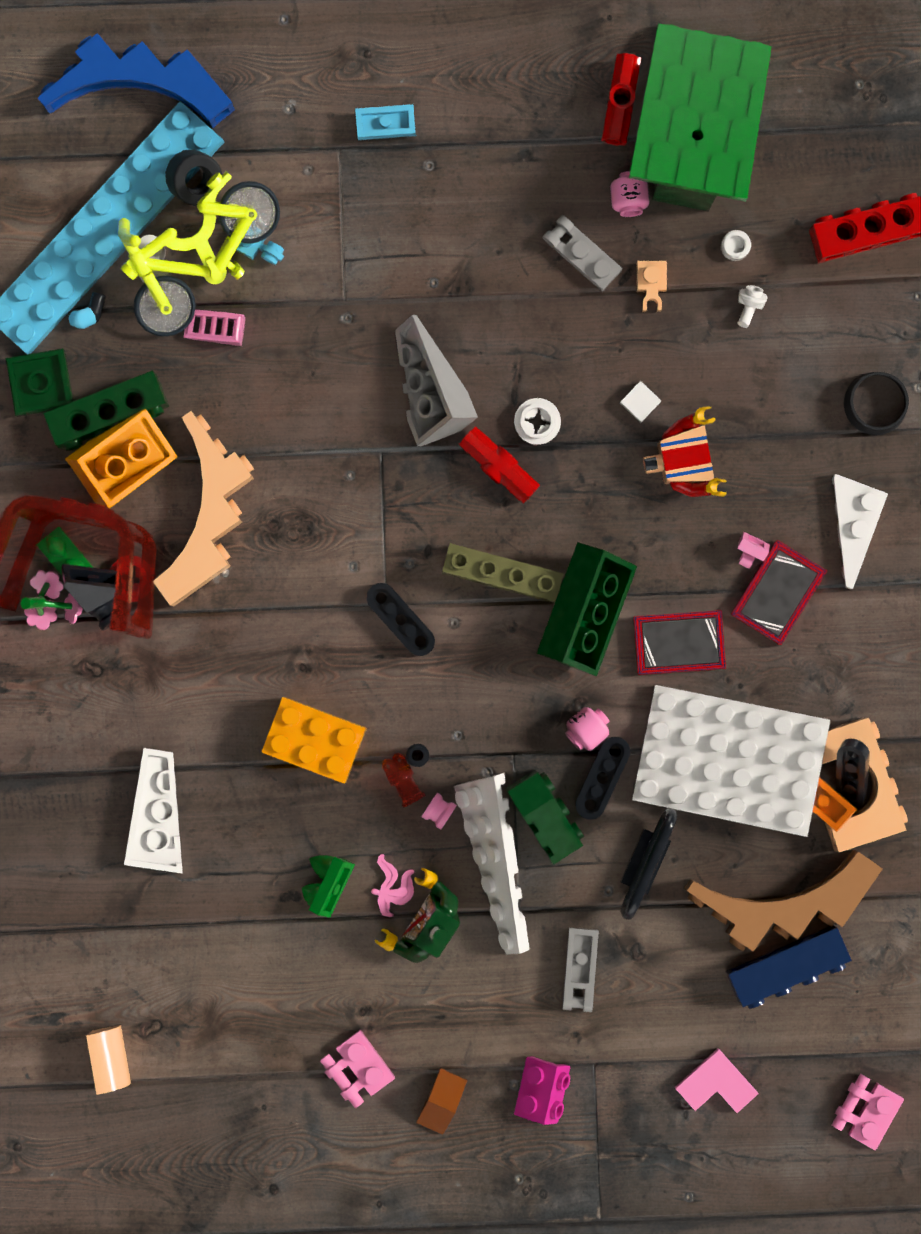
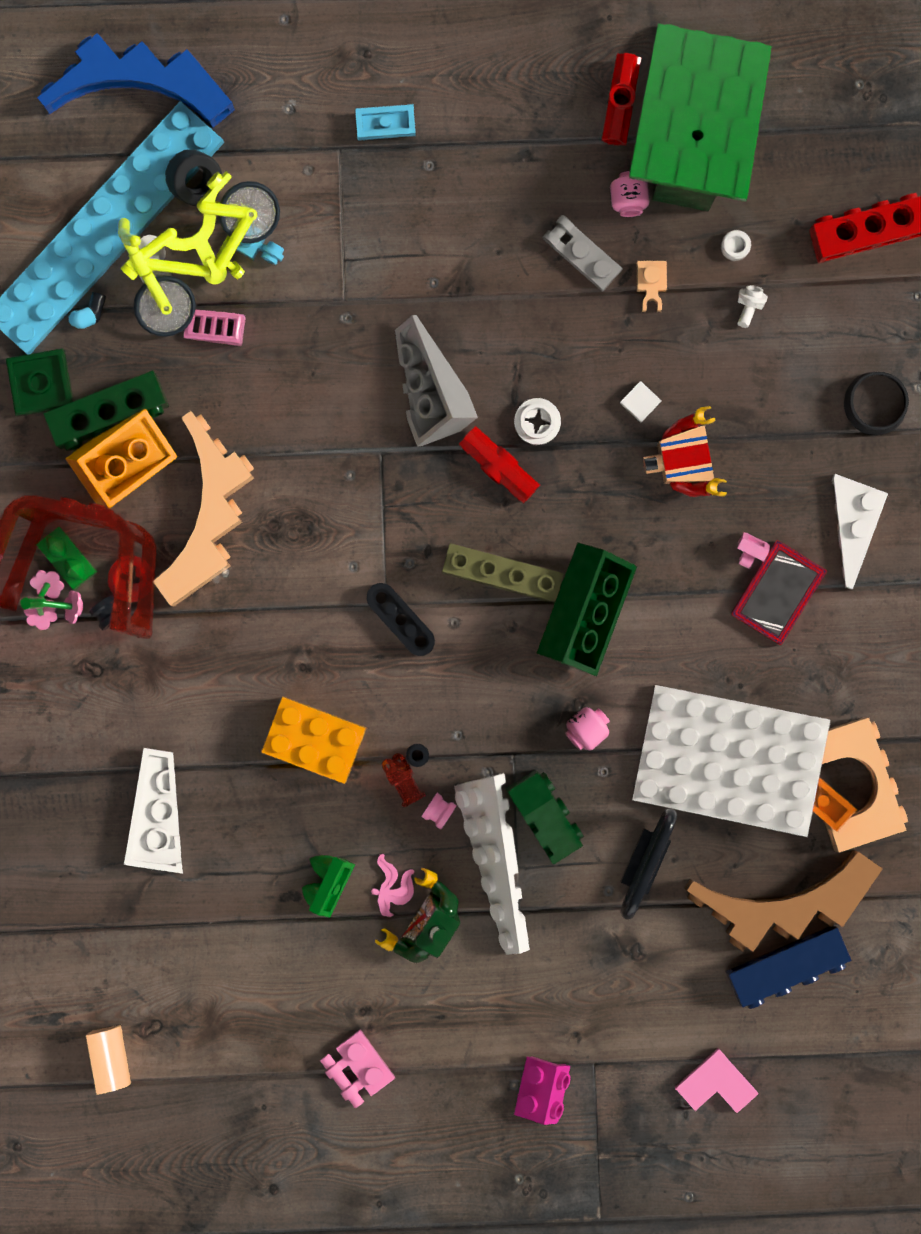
(89, 585): black slope -> none
(442, 1101): dark orange slope -> none
(580, 968): light grey plate -> none
(602, 791): black plate -> none
(679, 642): tile -> none
(852, 771): black plate -> none
(874, 1116): bright pink plate -> none

